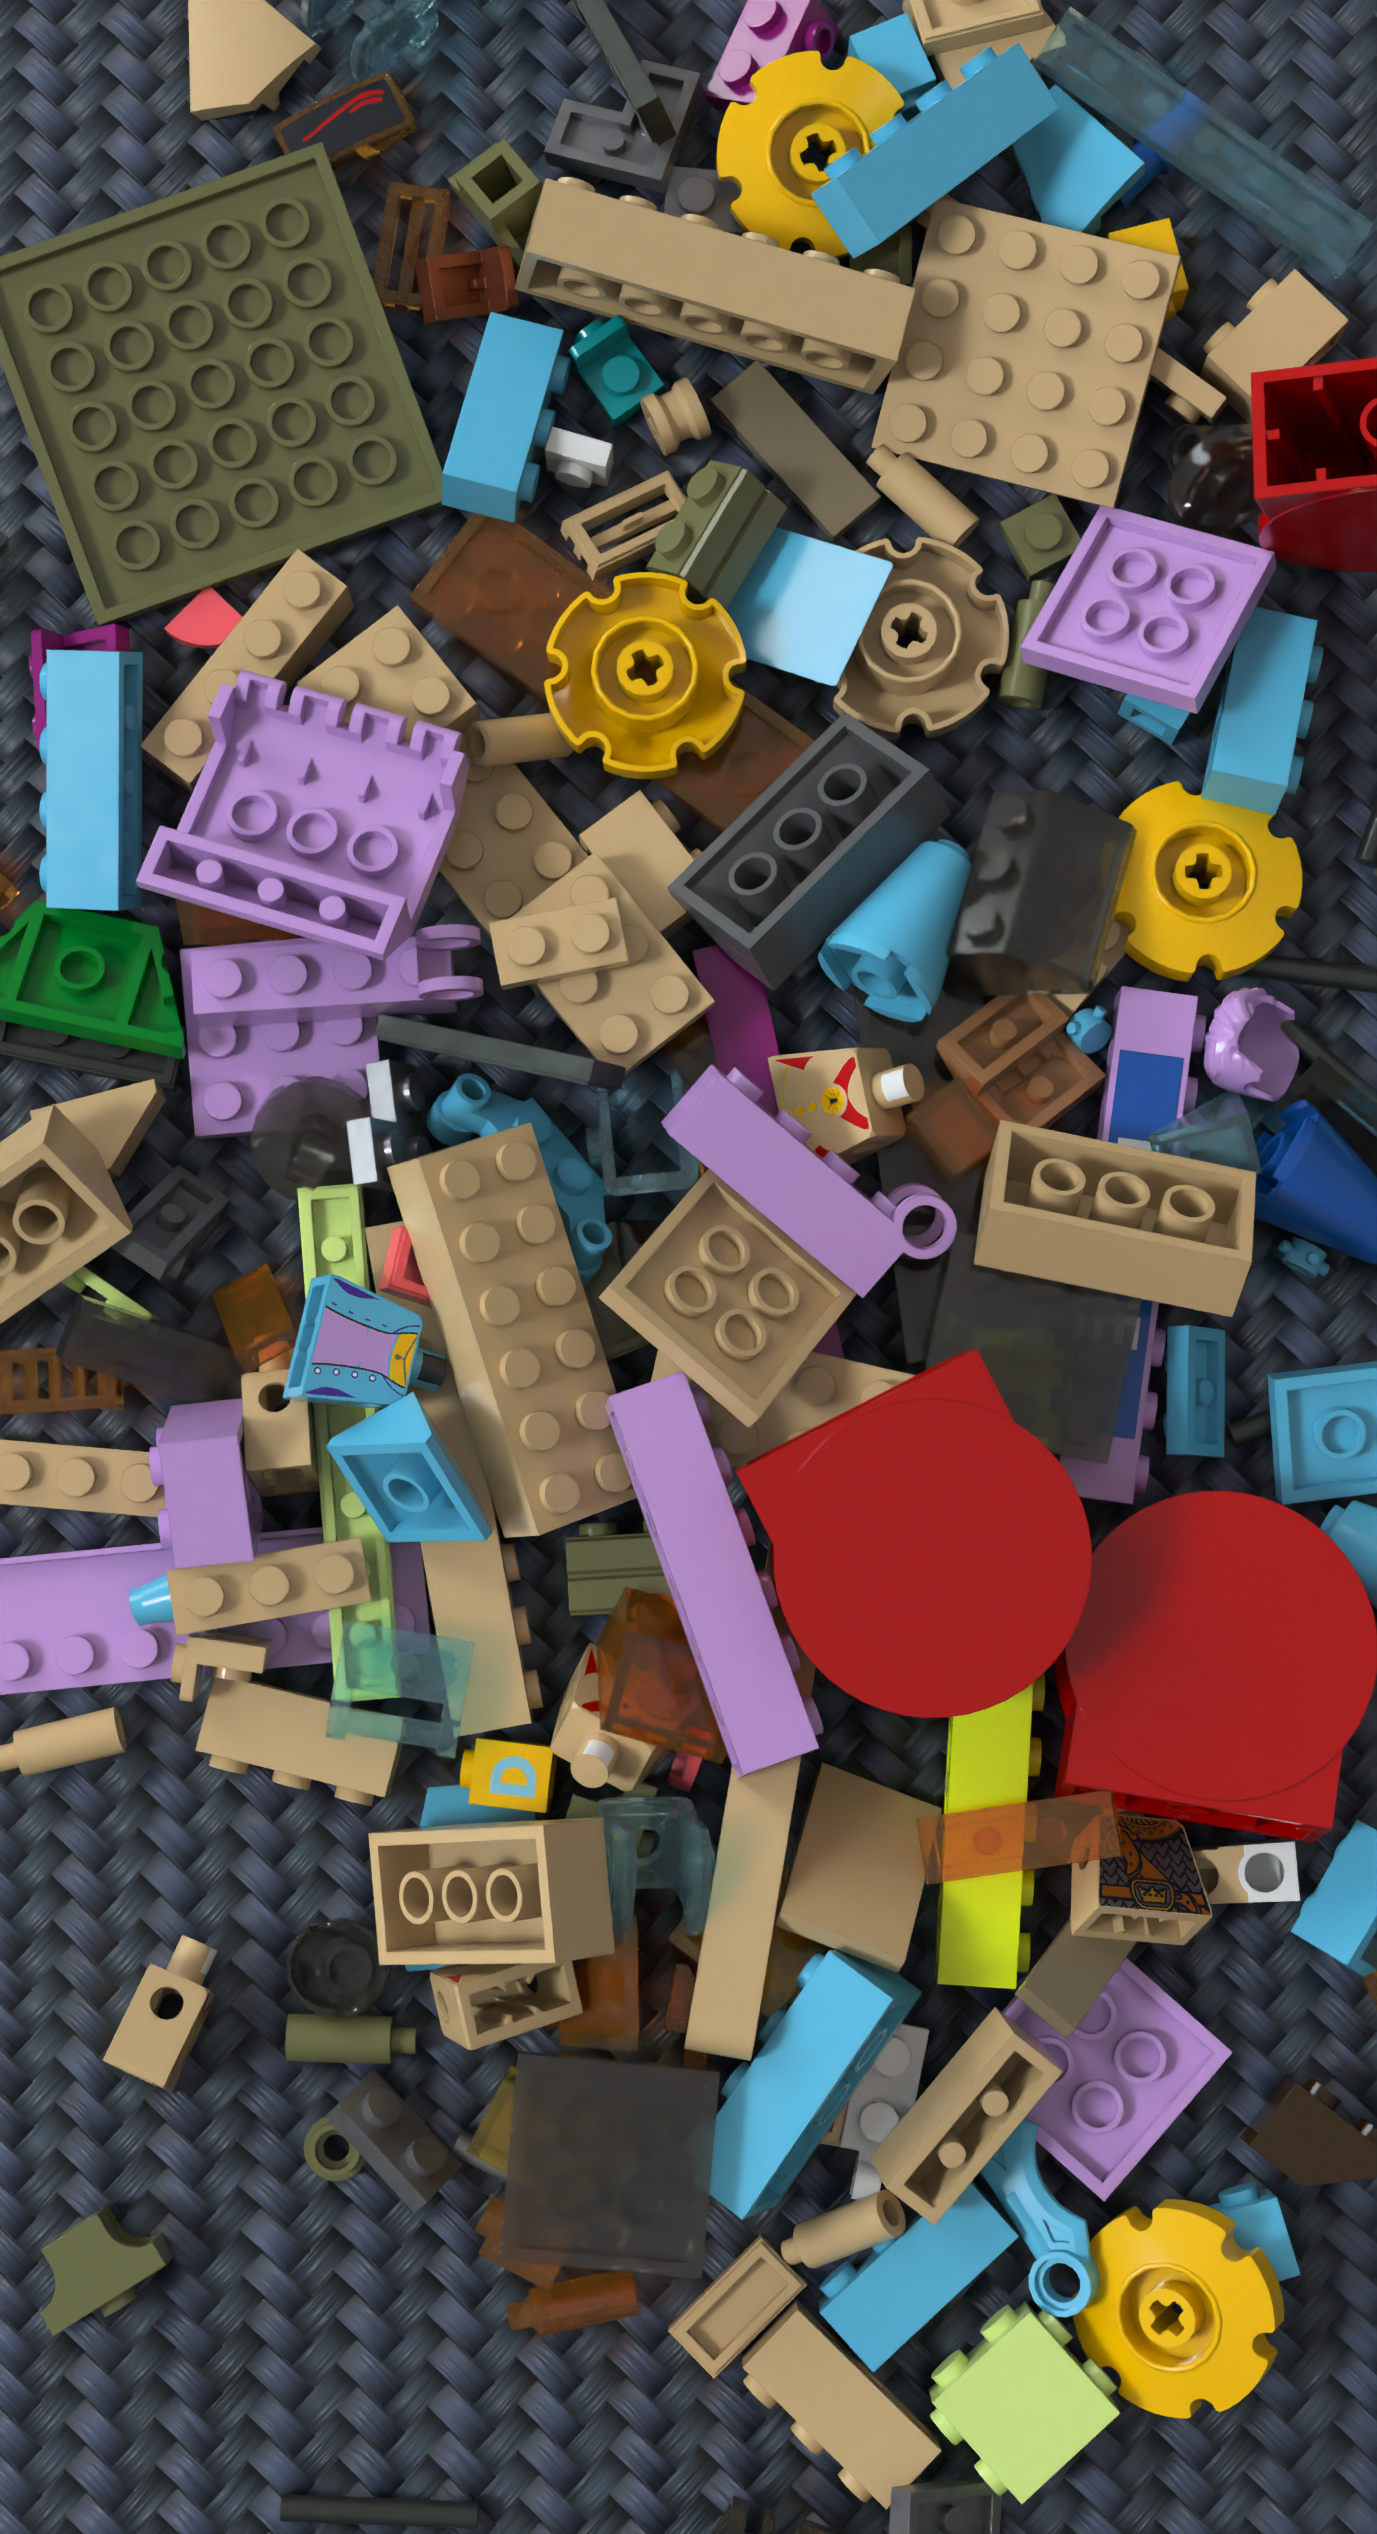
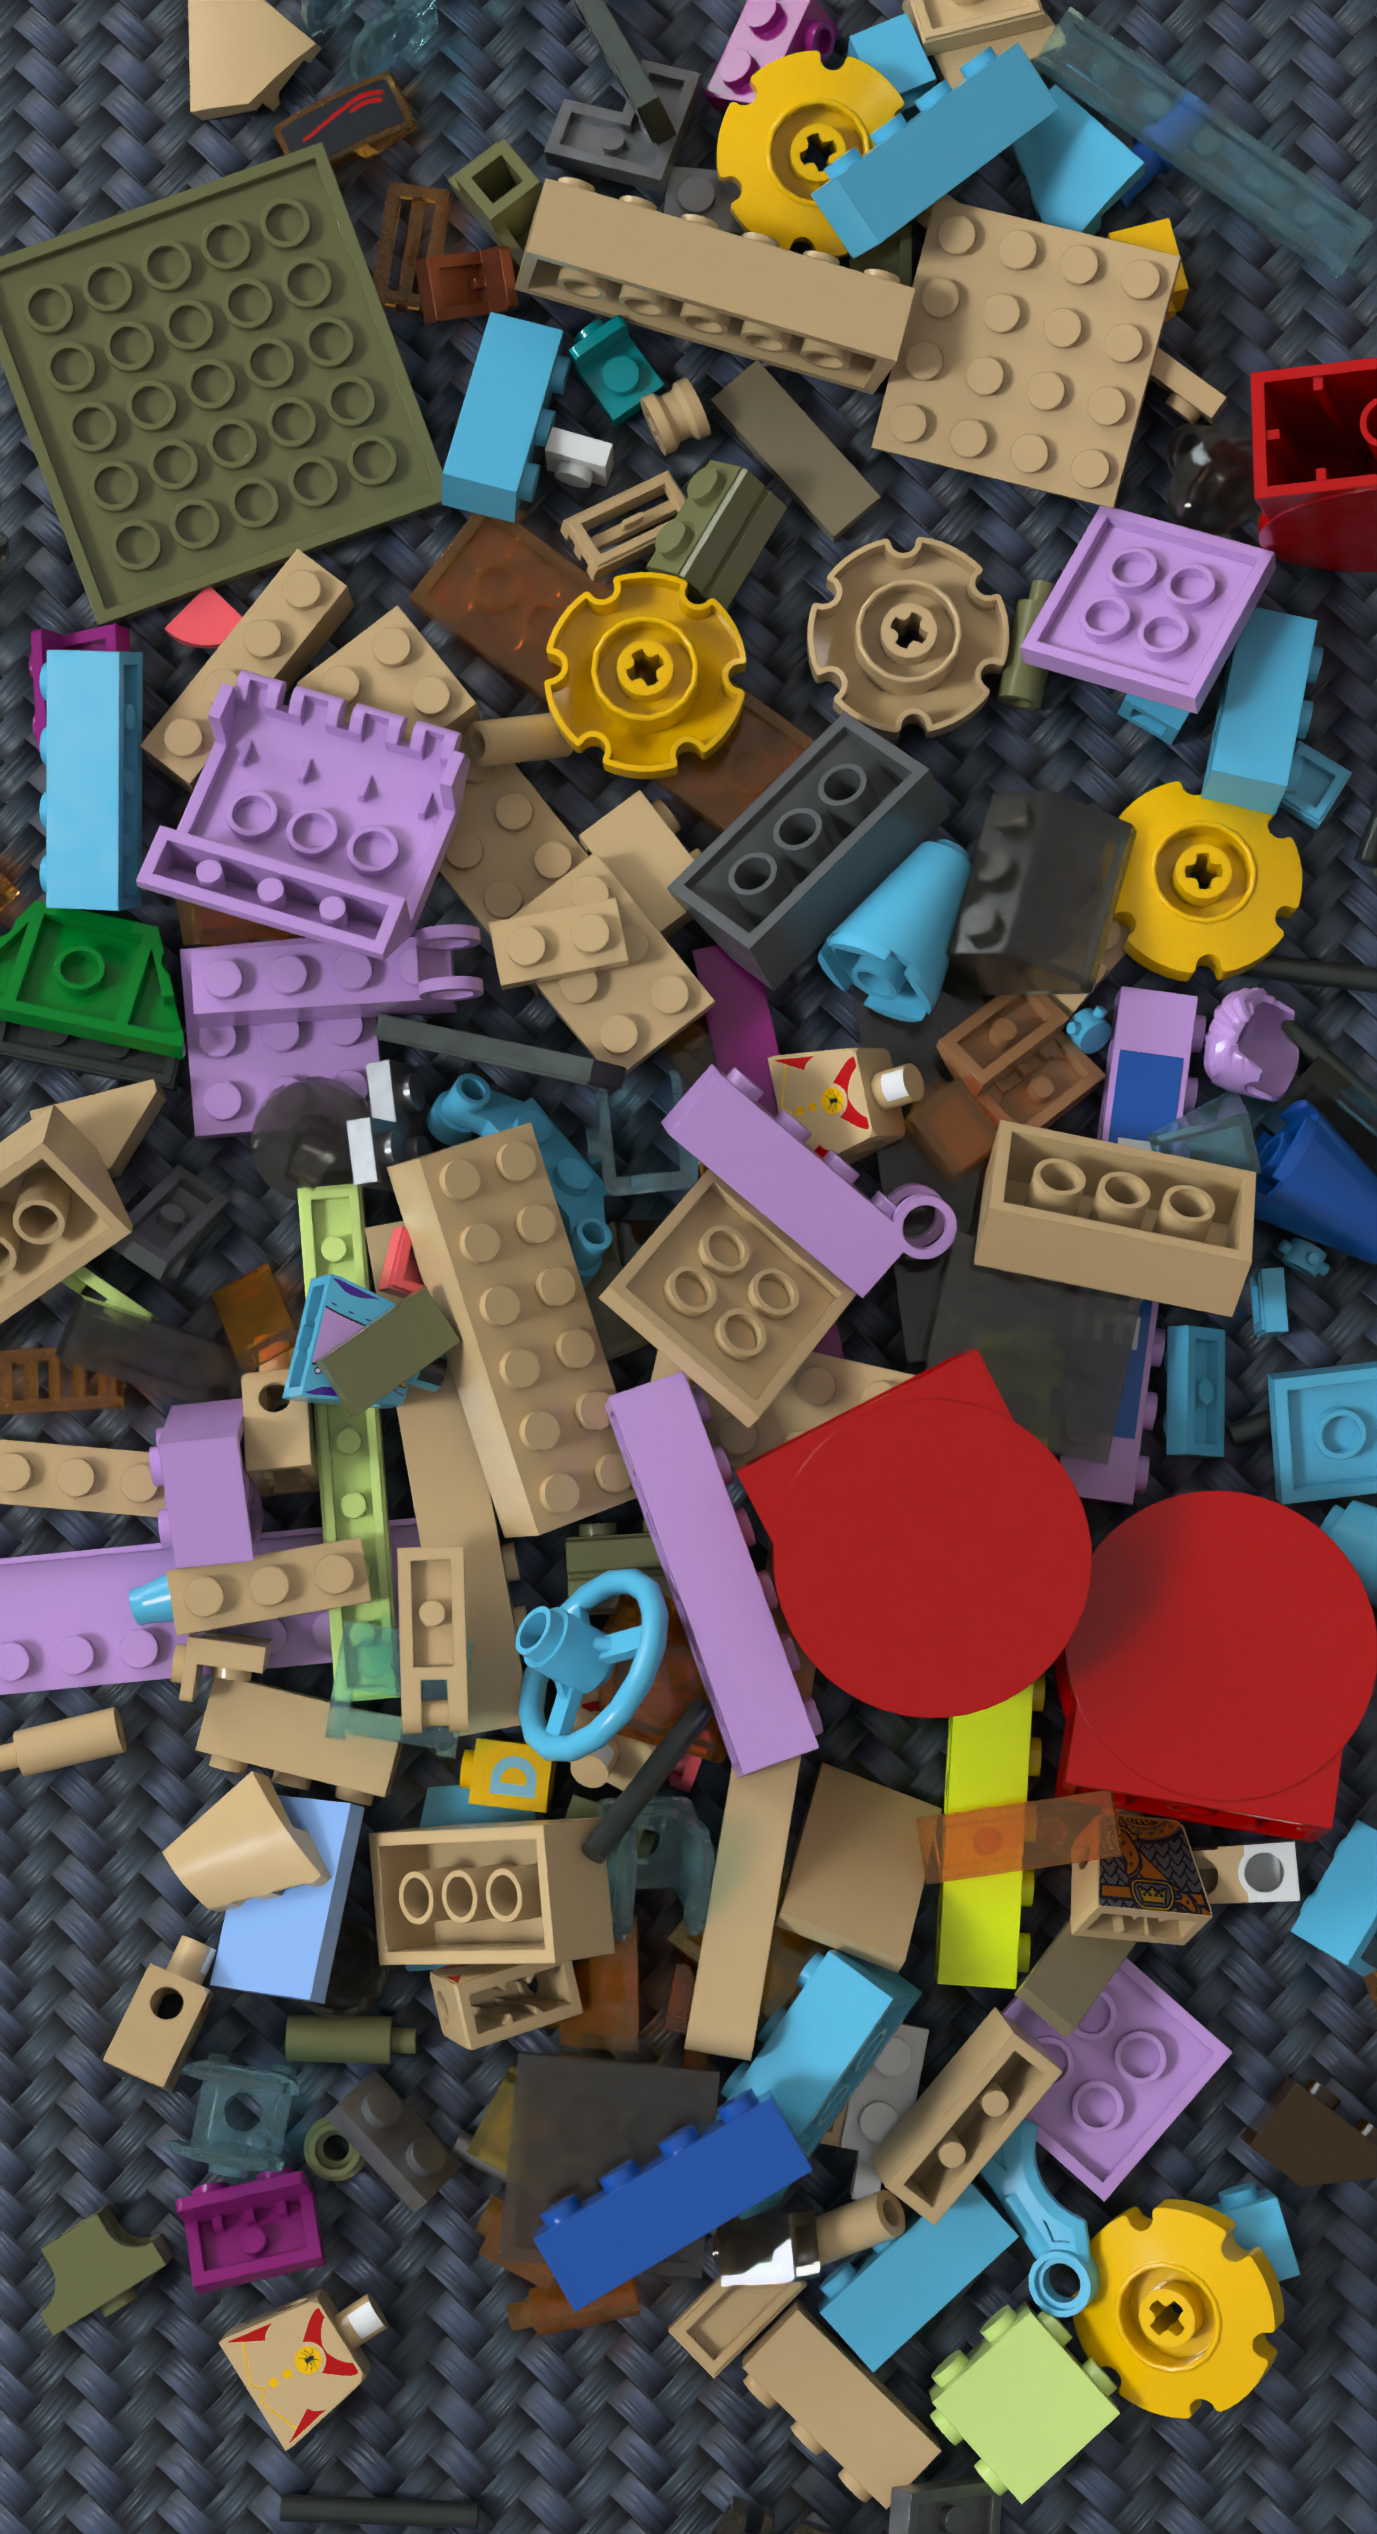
(214, 2140): none -> clear light blue piece
(245, 1849): none -> tan slope
(251, 2229): none -> magenta bracket
(291, 1940): none -> light blue tile
(303, 2359): none -> tan torso
(388, 1351): none -> olive tile
(409, 1477): medium azure slope -> none
(433, 1636): none -> tan plate
(581, 1658): none -> medium azure piece
(647, 1781): none -> pearl dark grey bar
(671, 2199): none -> blue brick
(767, 2248): none -> clear smoke brick
(806, 604): medium azure sticker -> none
(922, 497): tan cylinder -> none
(1040, 537): olive plate -> none
(1269, 1302): none -> medium azure tile
(1285, 329): tan brick -> none
(1318, 786): none -> medium azure tile

